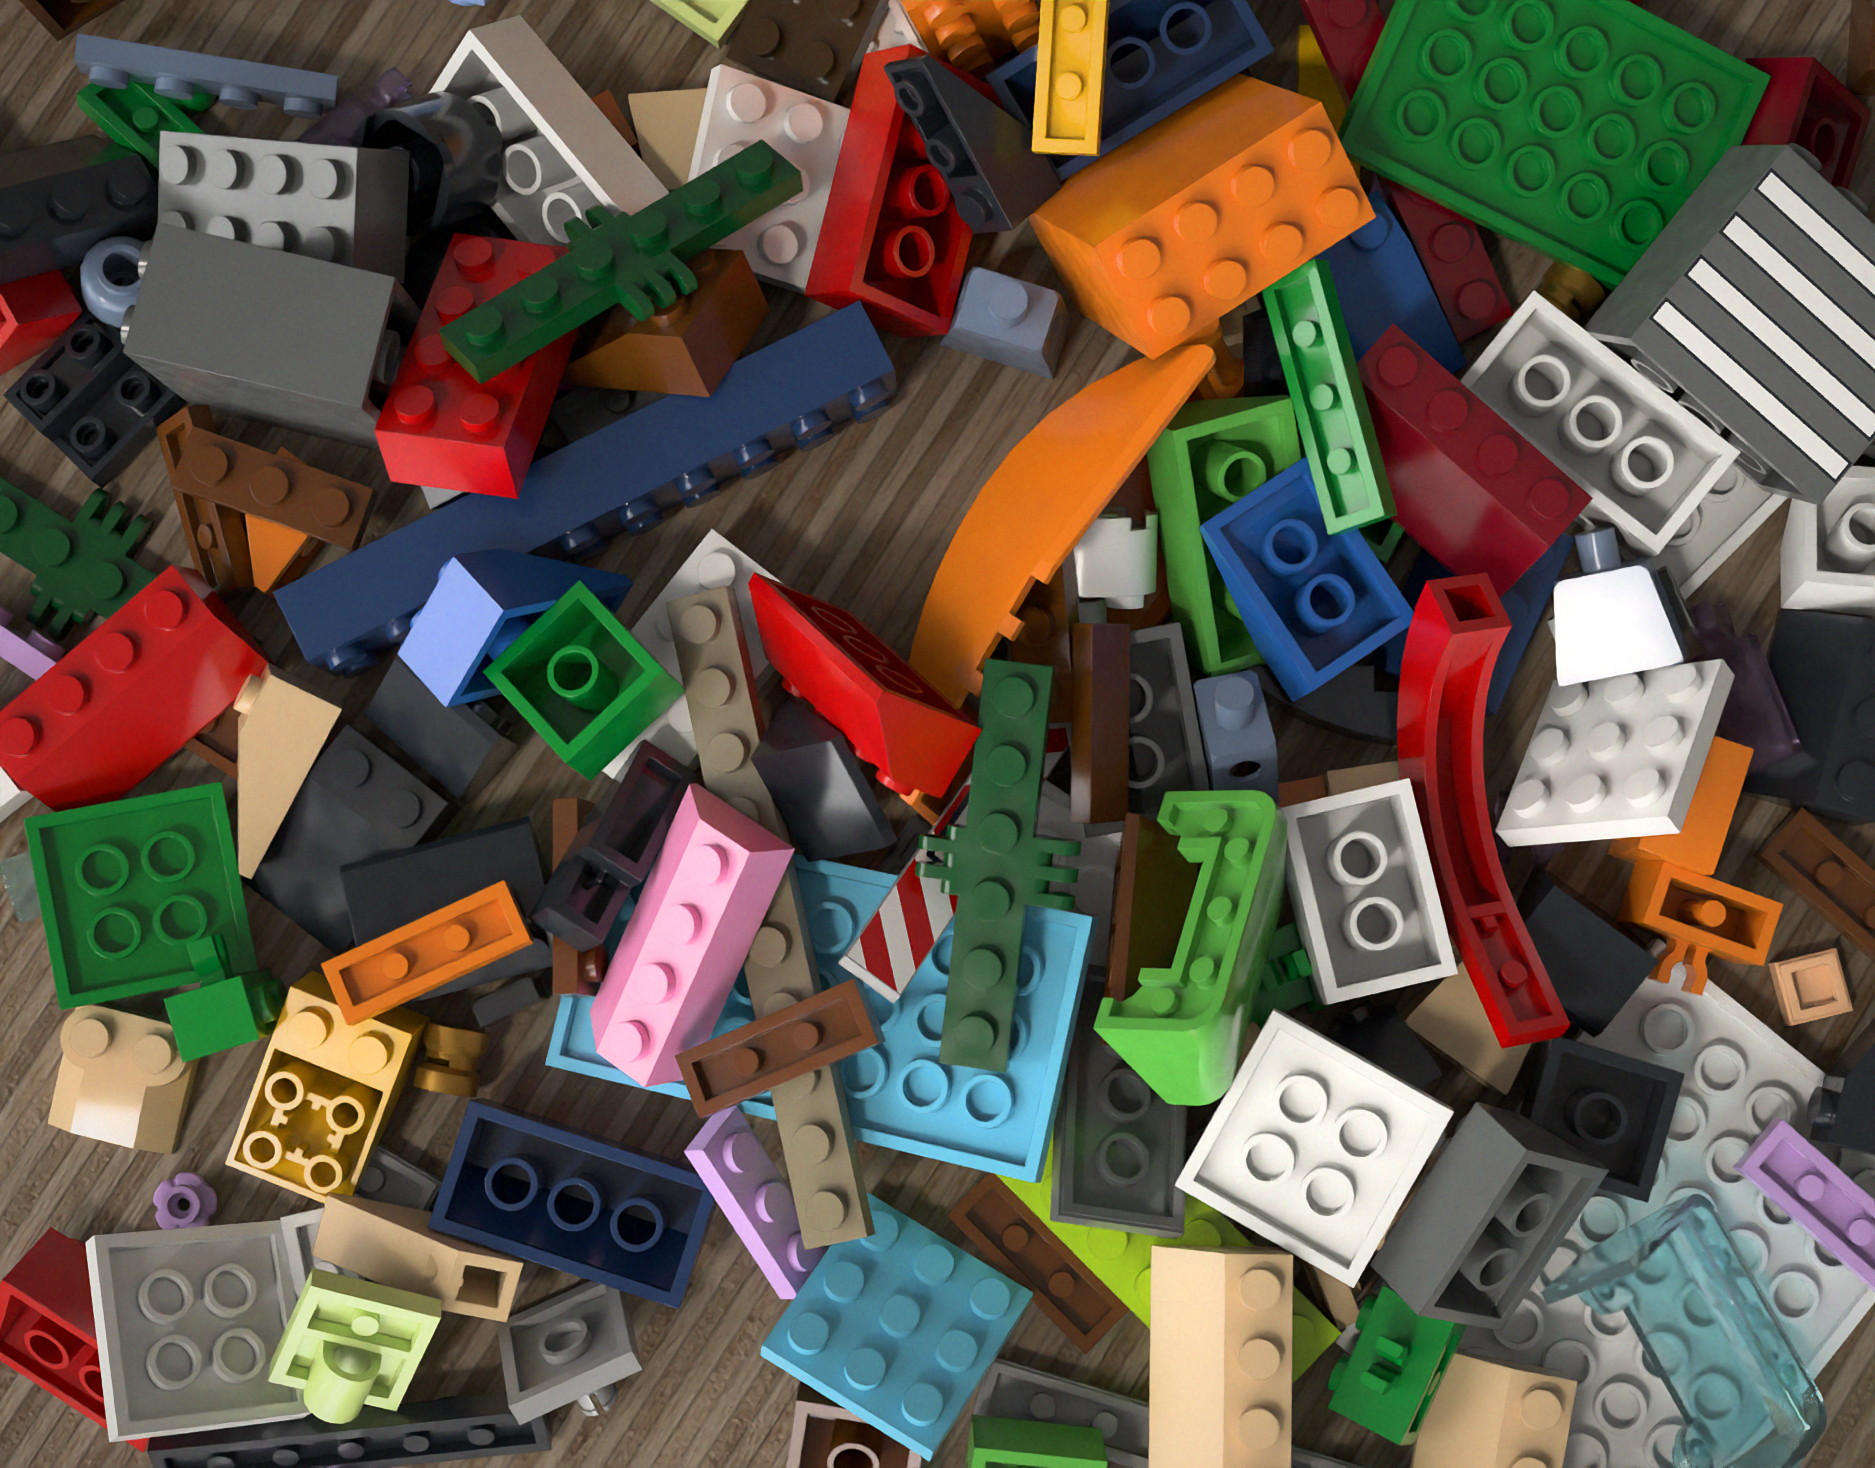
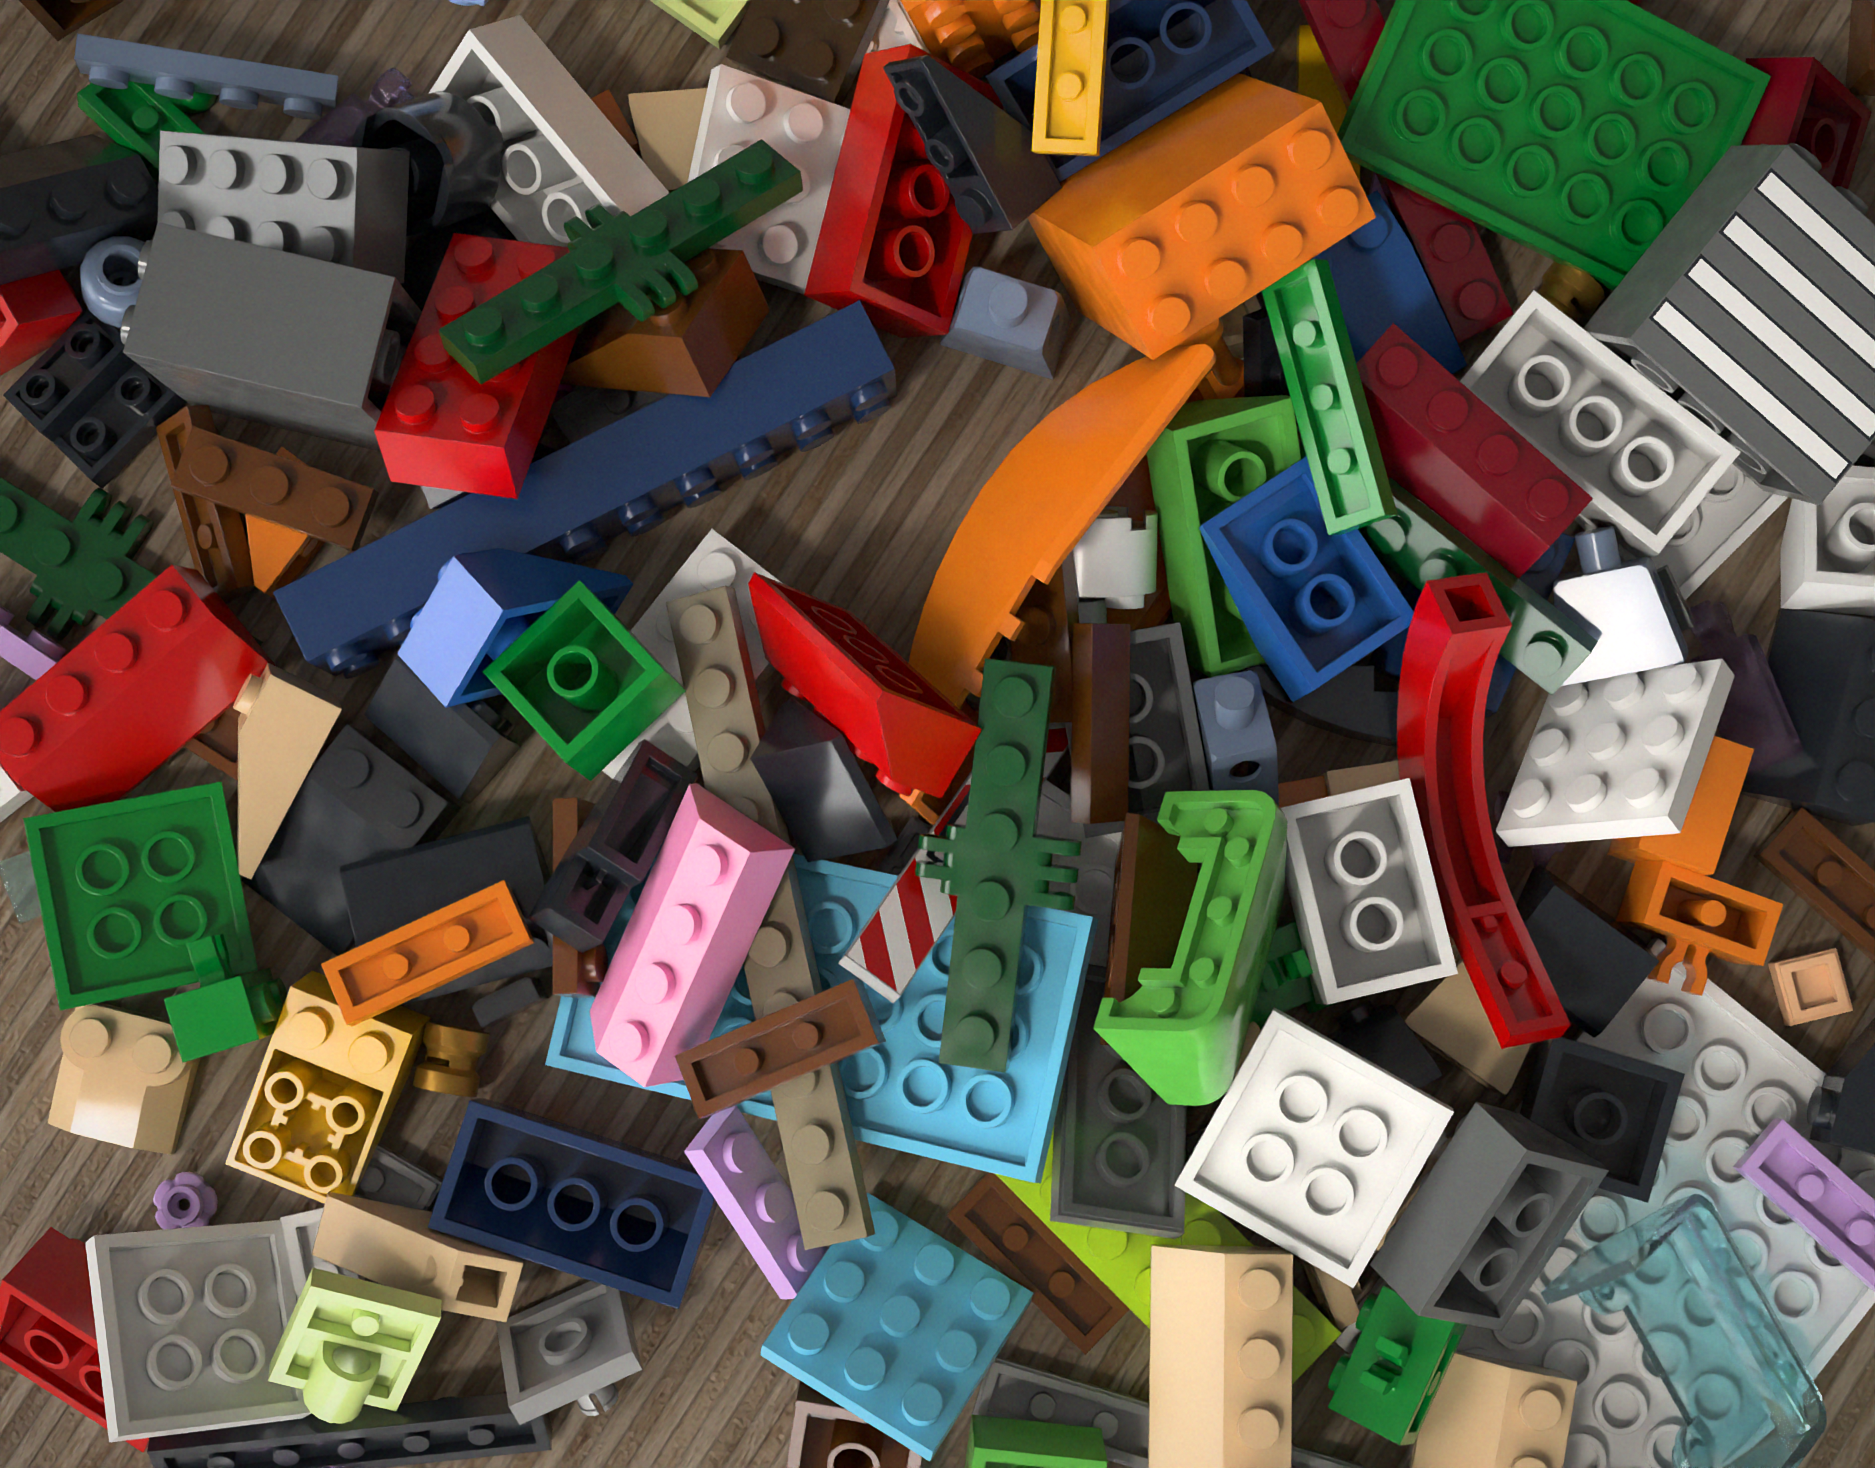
(1427, 547): none -> dark green plate

